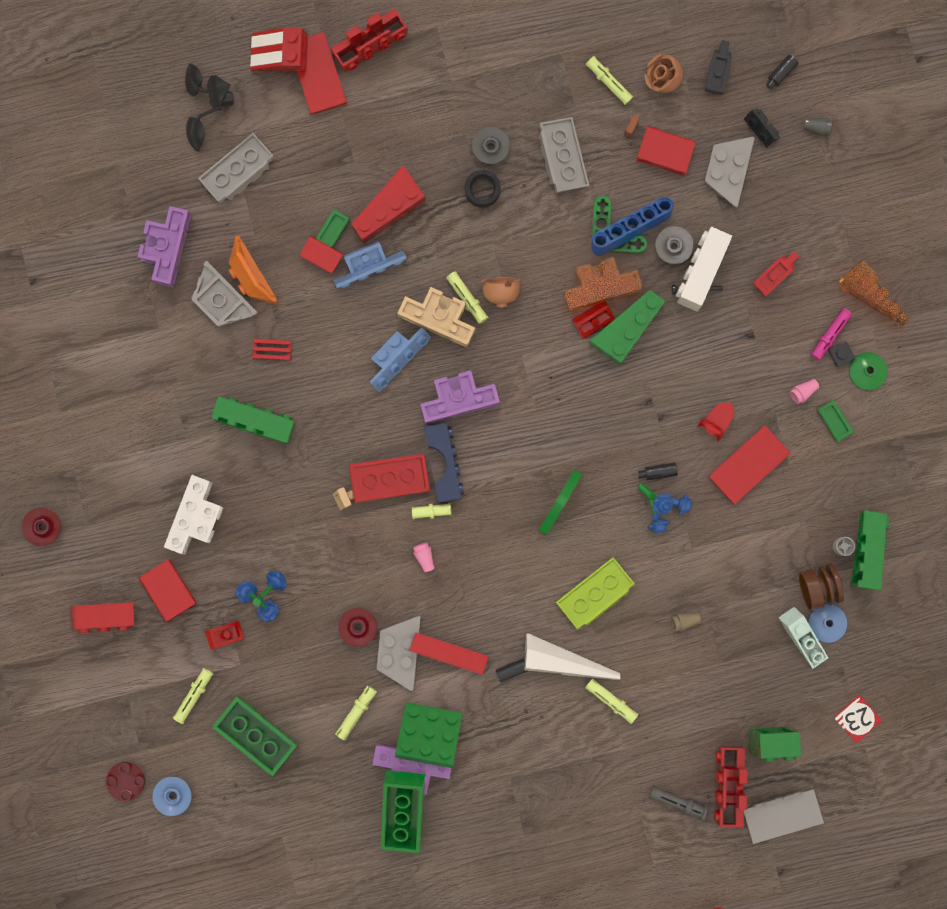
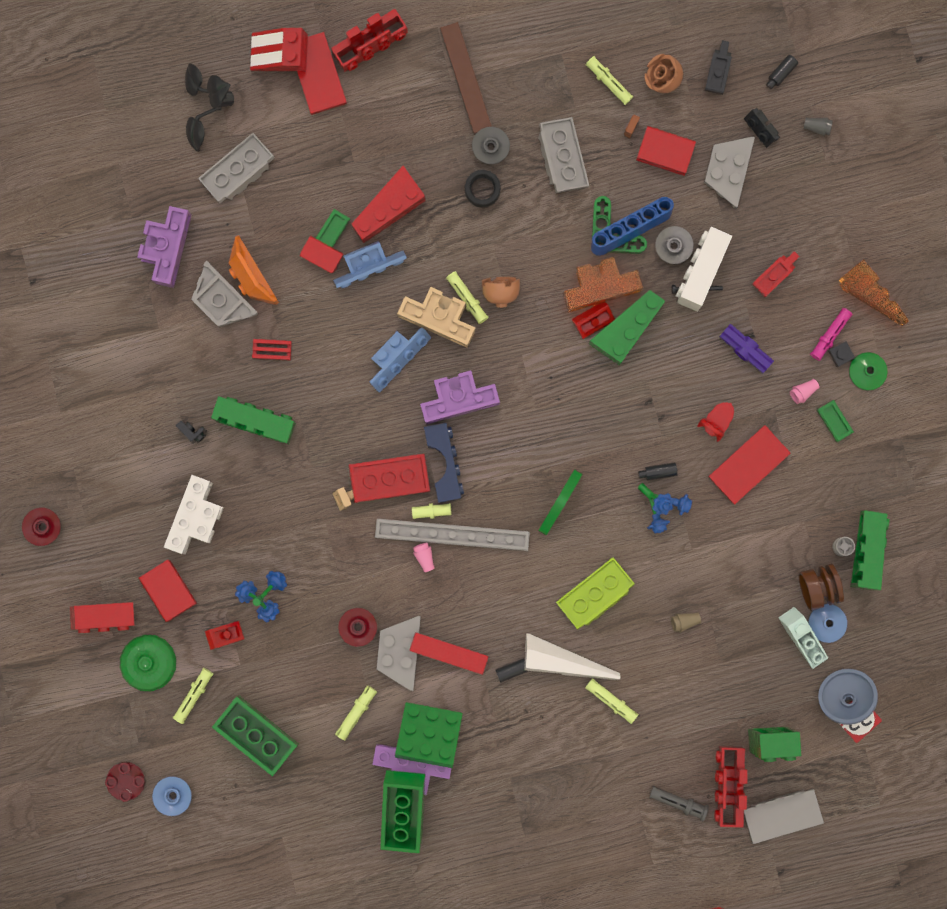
(148, 663): none -> green hat
(187, 429): none -> black bracket
(452, 534): none -> light grey tile
(465, 77): none -> reddish brown tile
(746, 348): none -> dark purple piece
(844, 686): none -> sand blue dish

